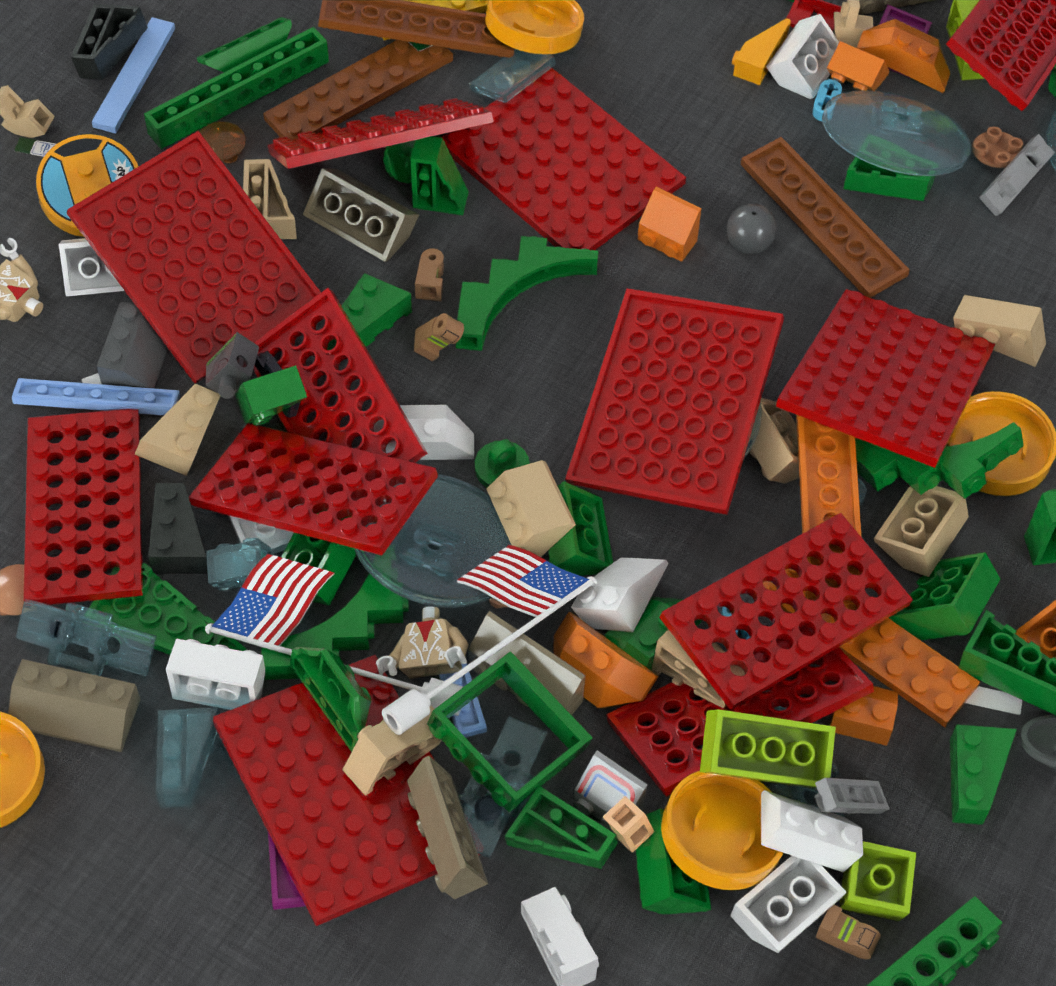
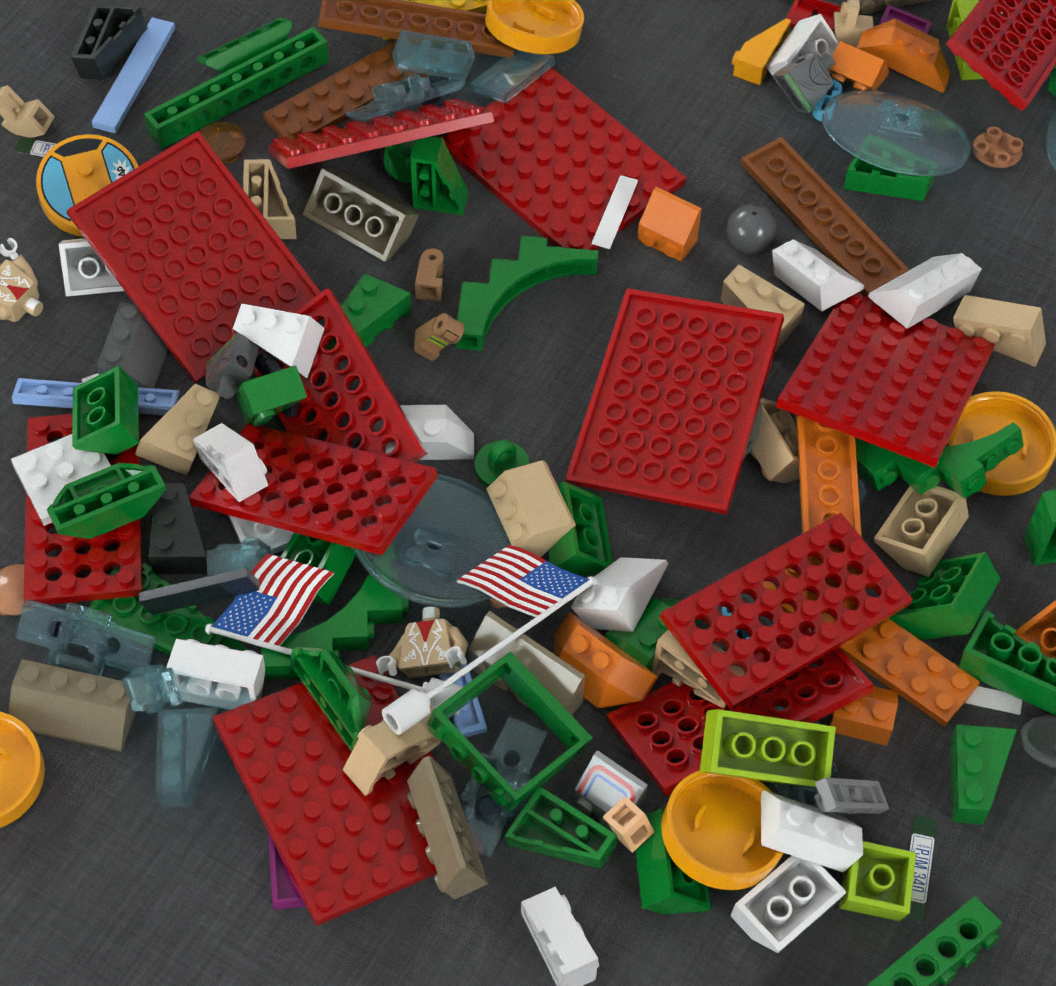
(51, 467): none -> white plate
(106, 413): none -> green slope
(106, 500): none -> green wedge
(151, 688): none -> clear light blue brick
(199, 591): none -> black tile
(232, 461): none -> white wedge
(282, 334): none -> white wedge
(392, 96): none -> clear light blue piece
(433, 55): none -> clear light blue brick
(614, 212): none -> white sticker
(750, 291): none -> tan wedge
(806, 80): none -> dark grey torso
(813, 275): none -> white slope
(848, 934): medium nougat leg -> none
(923, 844): none -> sticker
(927, 288): none -> white slope
(1016, 175): light grey hinge -> none

